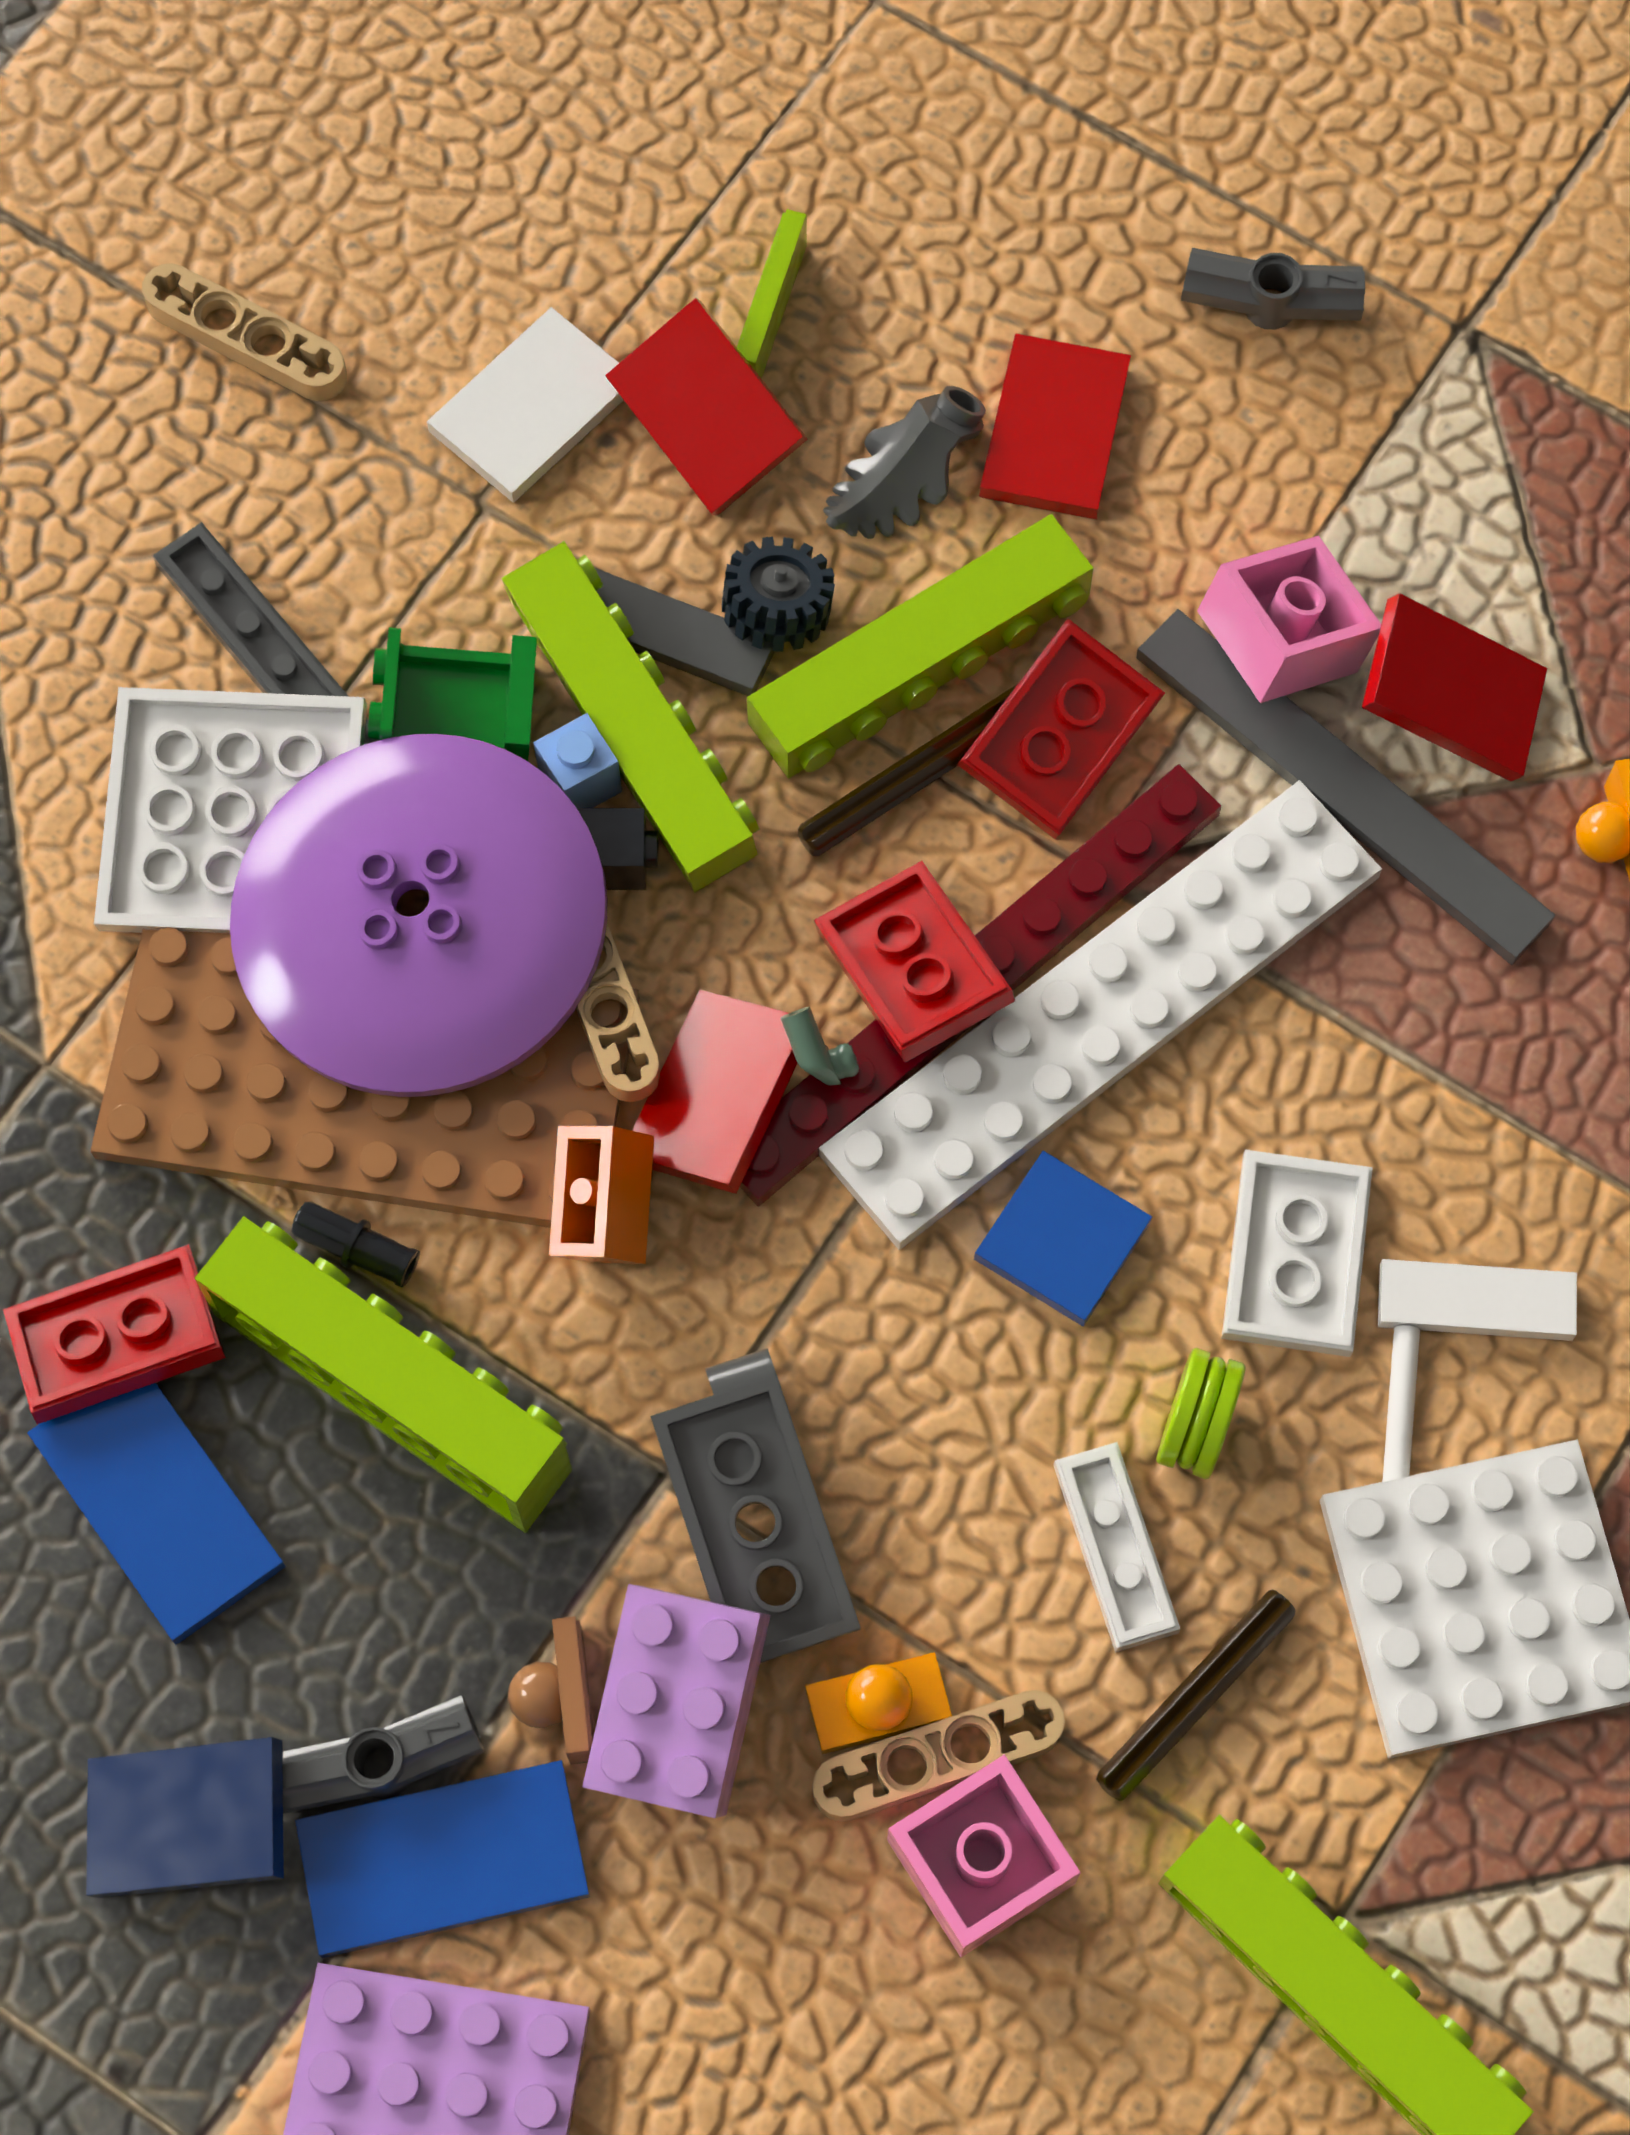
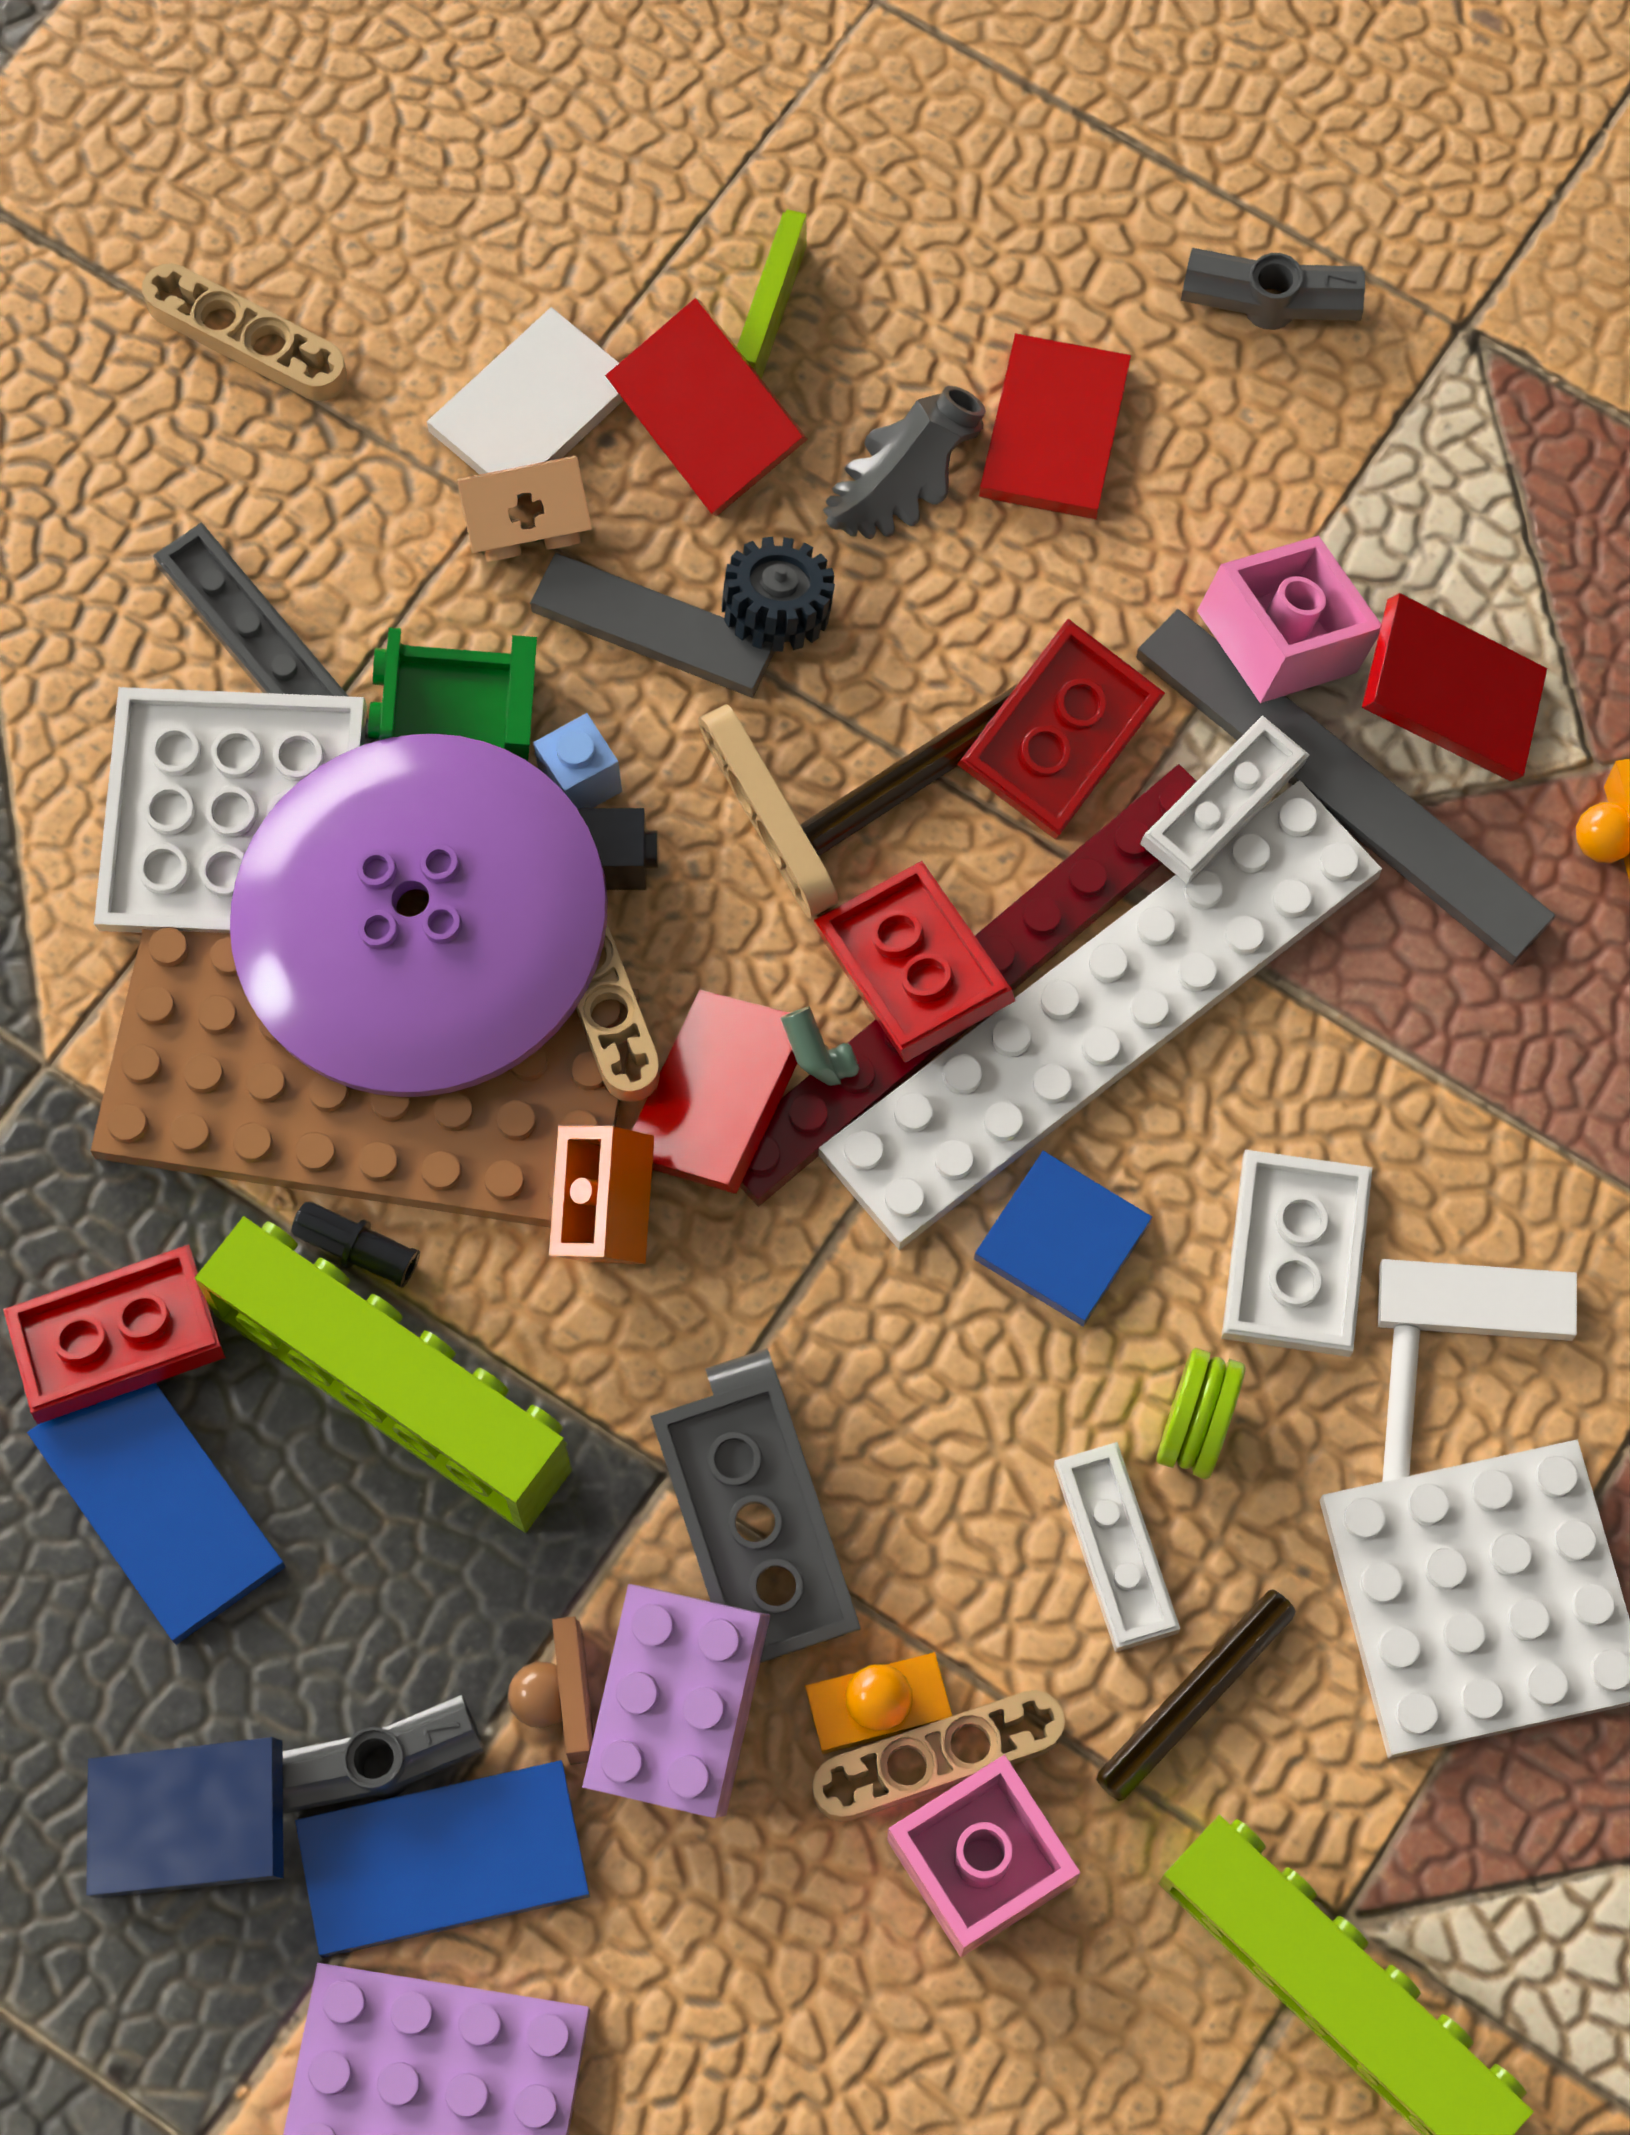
(490, 495): none -> light nougat brick
(622, 697): lime brick -> none
(768, 811): none -> tan beam
(920, 647): lime brick -> none
(1224, 799): none -> white tile

